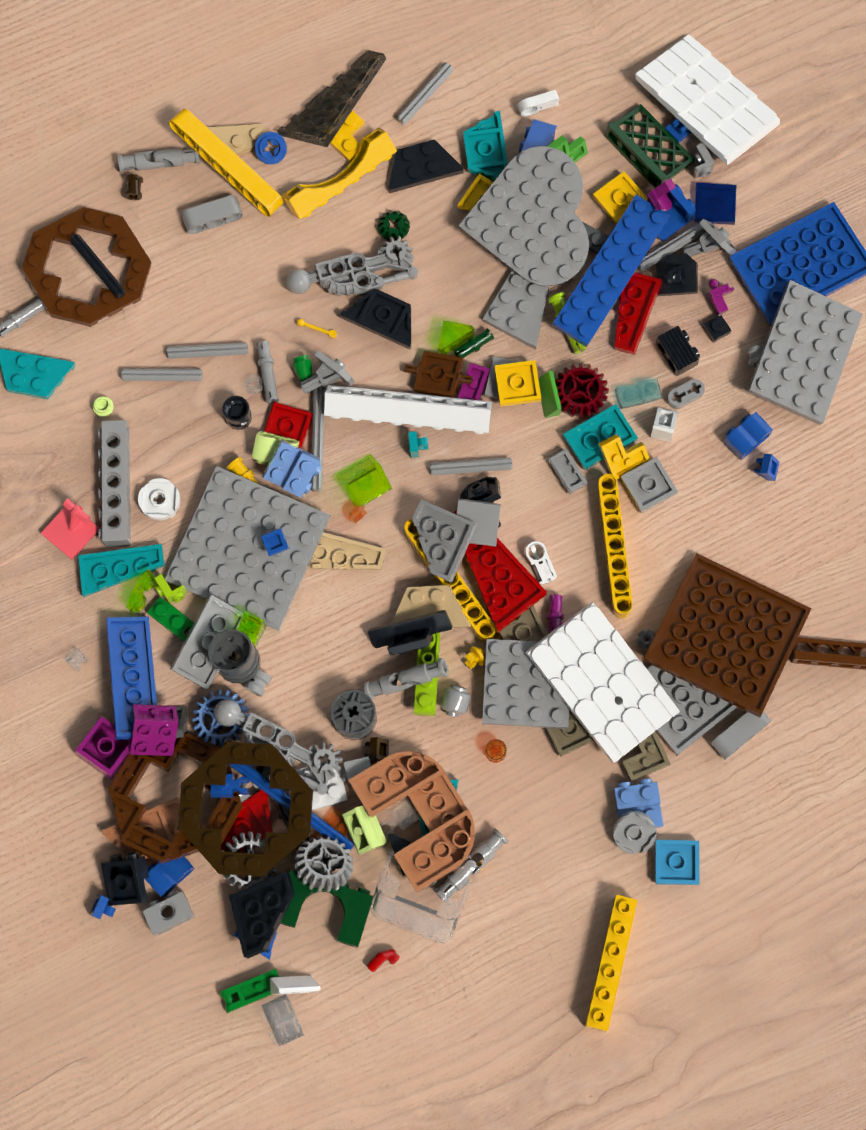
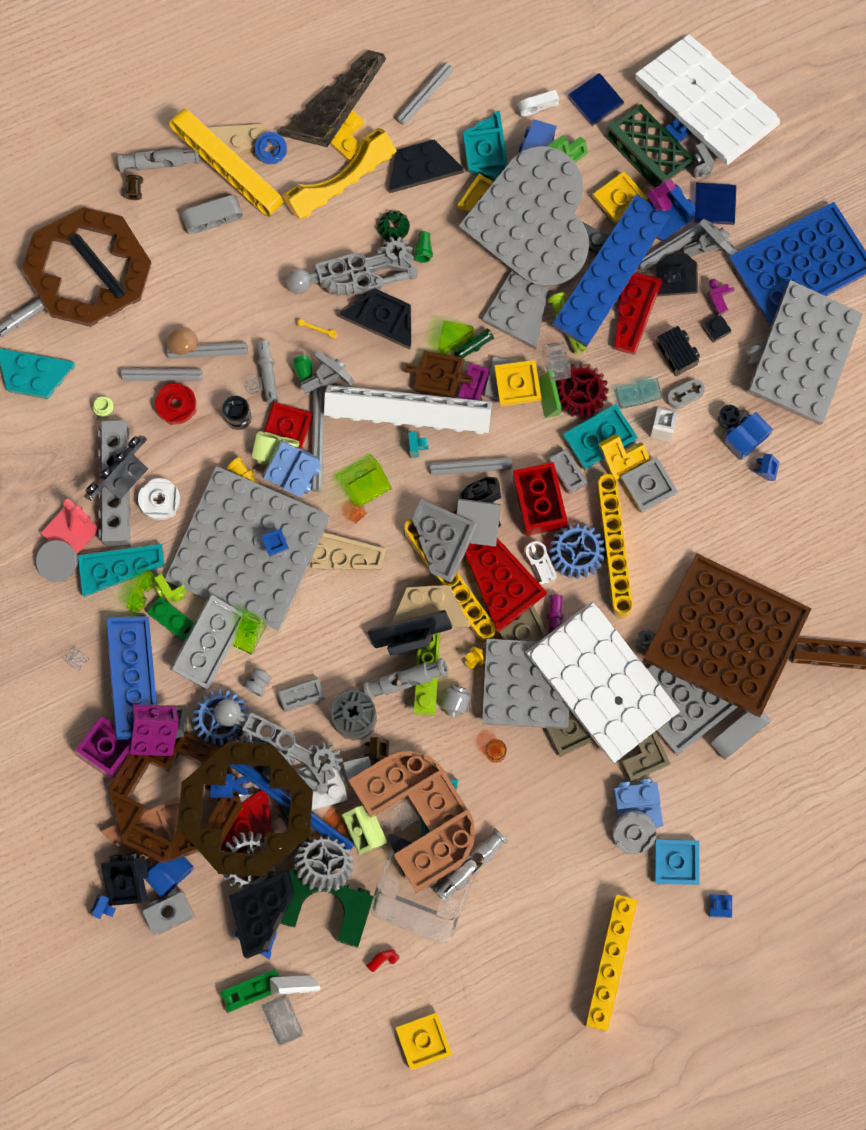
(56, 561): none -> light grey tile
(122, 474): none -> black bracket
(165, 400): none -> red plate
(182, 341): none -> medium nougat hair
(226, 649): dark grey wheel -> none
(301, 695): none -> light grey plate
(423, 249): none -> green cone
(423, 1041): none -> yellow plate
(539, 499): none -> red brick
(556, 360): none -> clear brick
(570, 548): none -> medium blue gear
(595, 99): none -> clear blue tile
(720, 906): none -> blue tile
(730, 412): none -> black wheel

